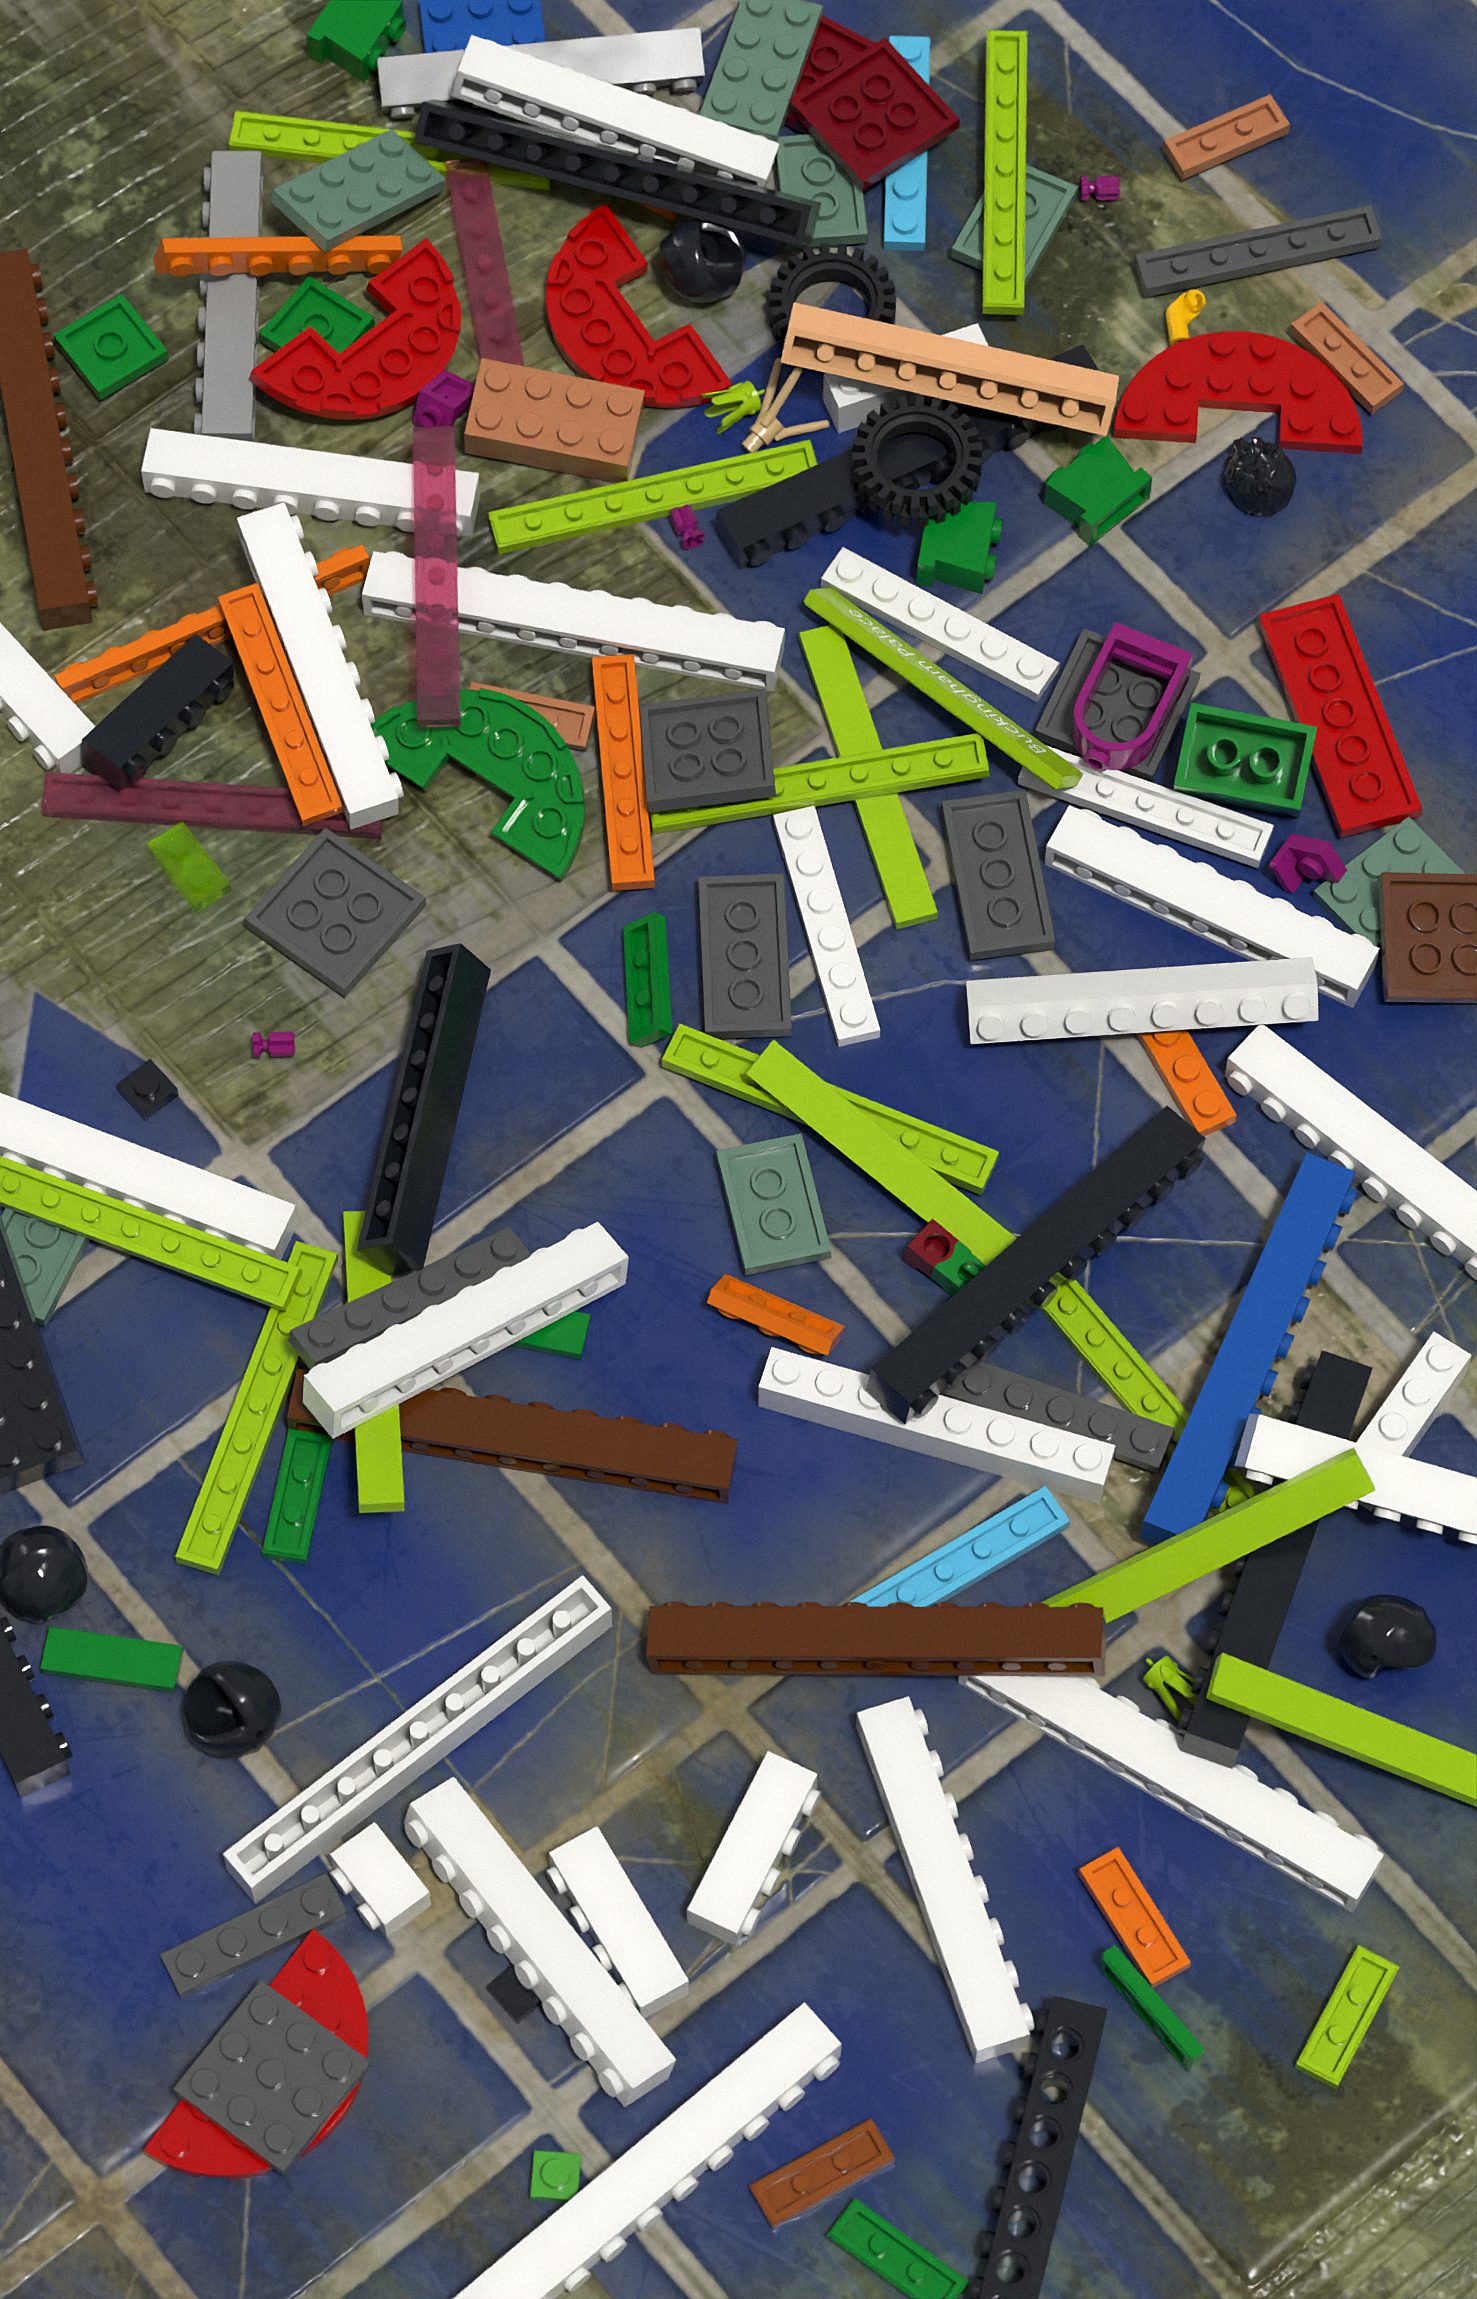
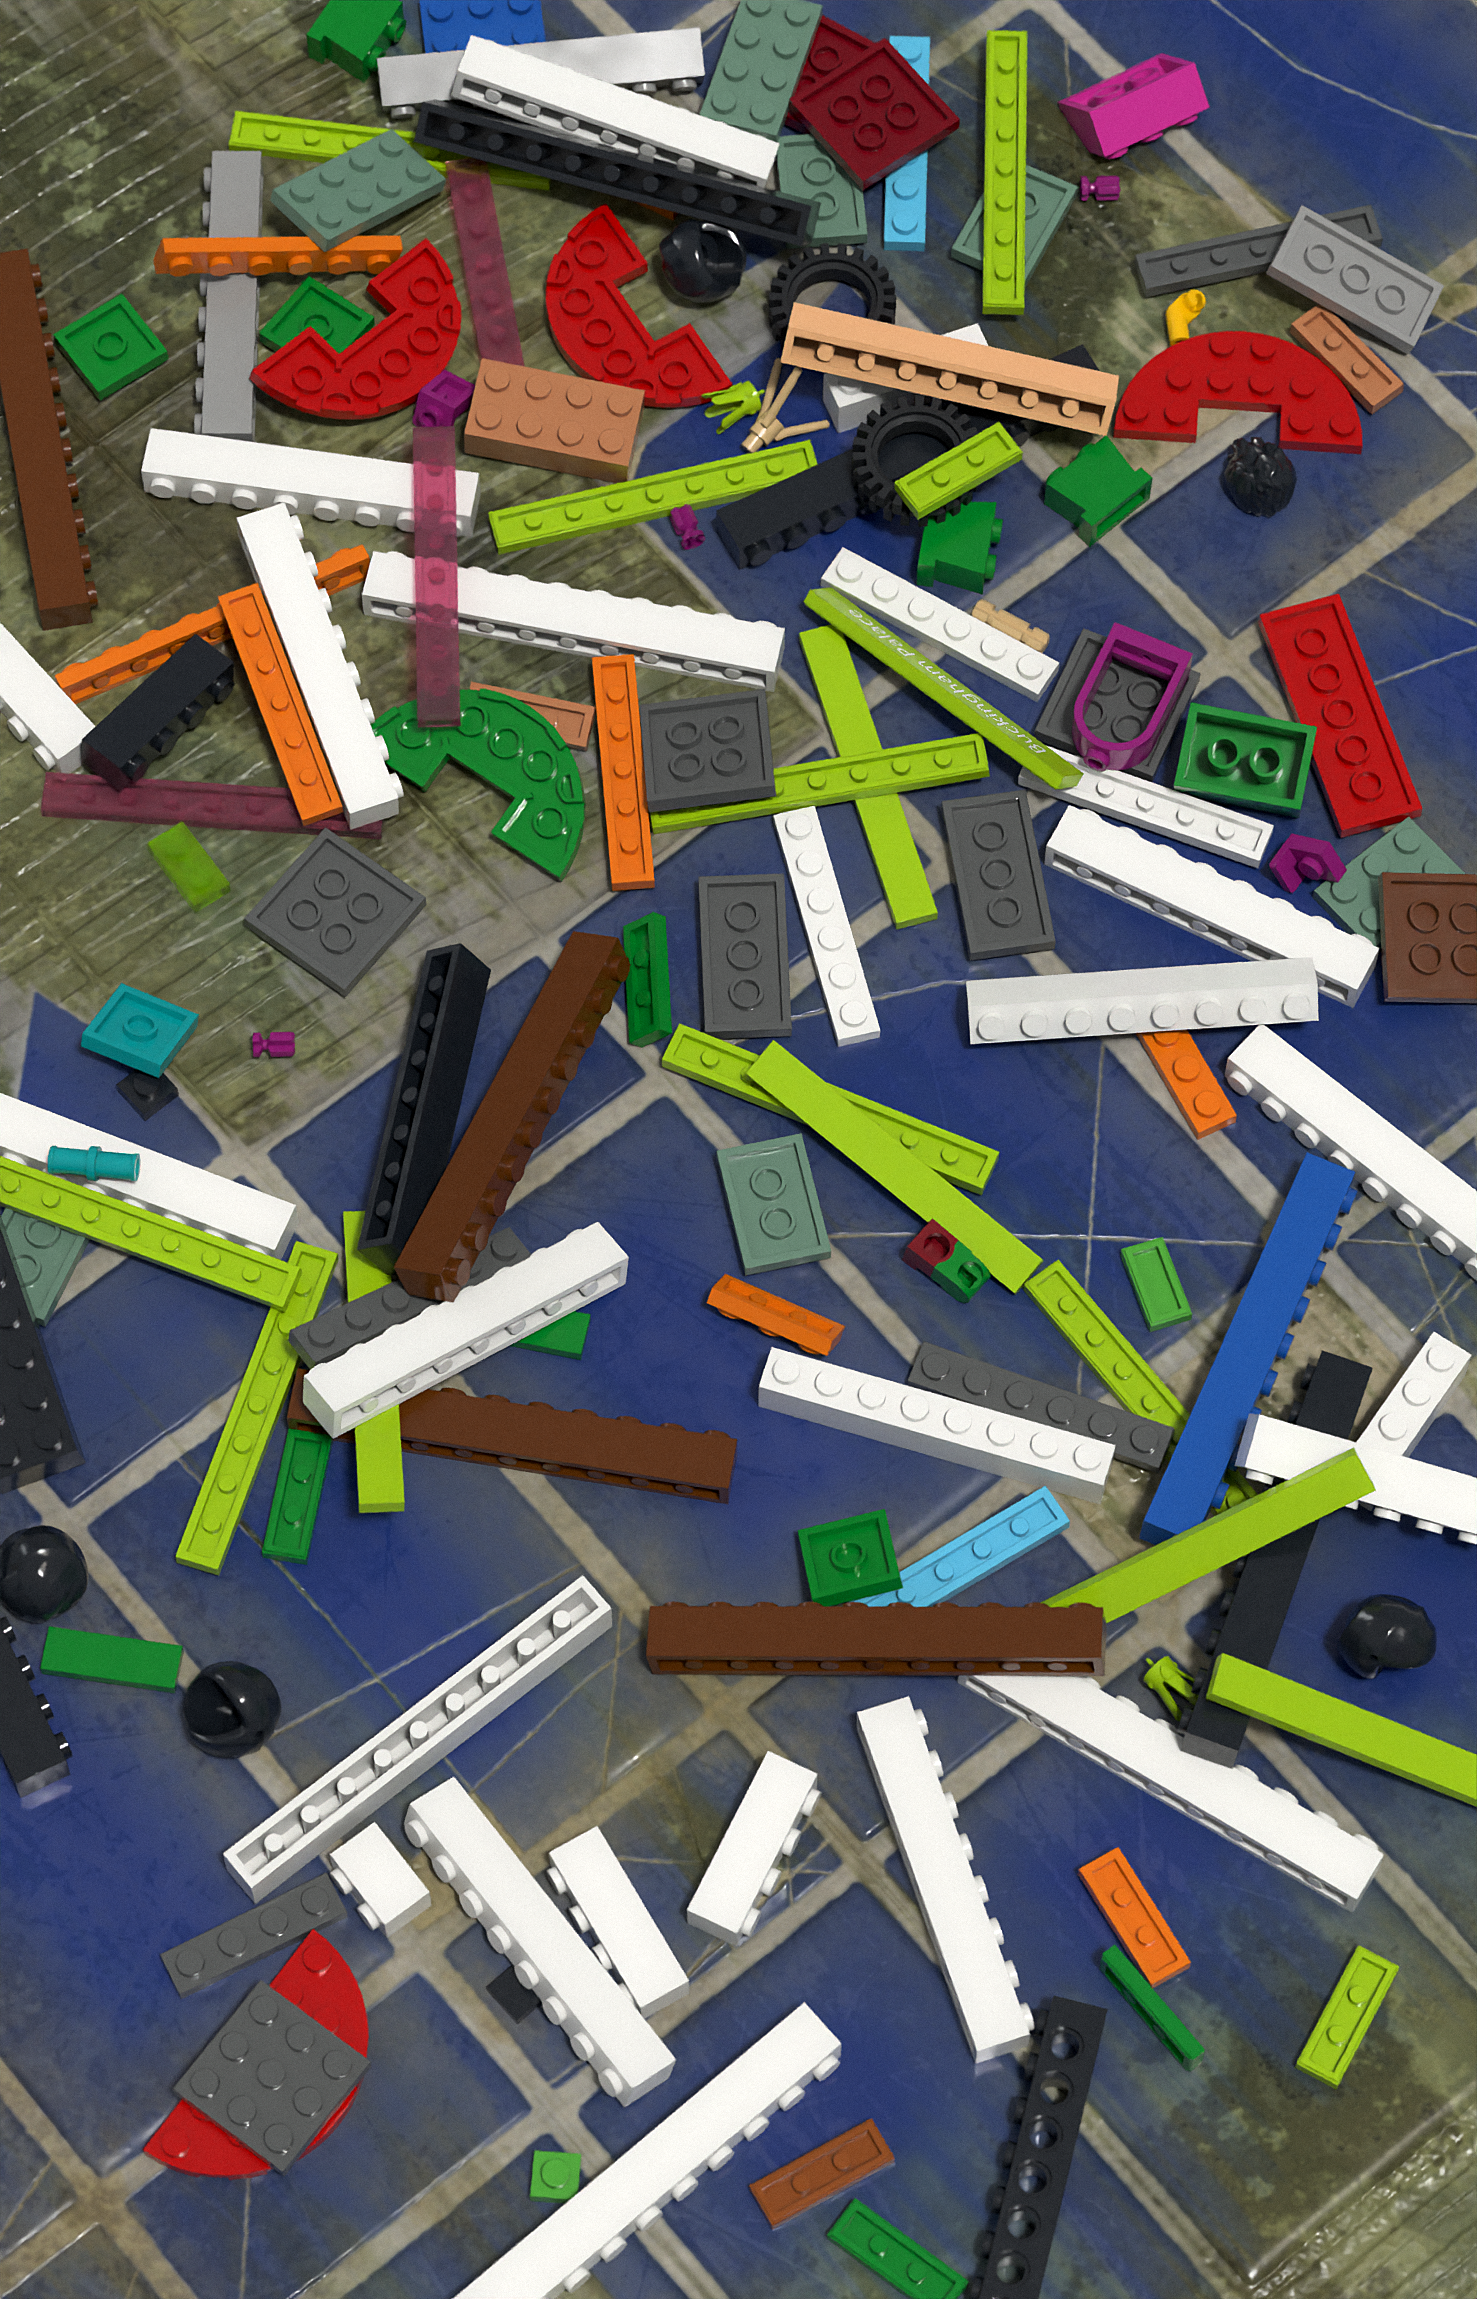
(94, 1163): none -> teal pin
(139, 1030): none -> teal plate
(512, 1117): none -> reddish brown brick
(850, 1558): none -> green plate
(958, 470): none -> lime tile
(1011, 625): none -> tan axle
(1035, 1265): black brick -> none
(1135, 105): none -> dark pink slope
(1156, 1284): none -> bright green tile
(1226, 137): nougat plate -> none
(1355, 279): none -> light grey plate

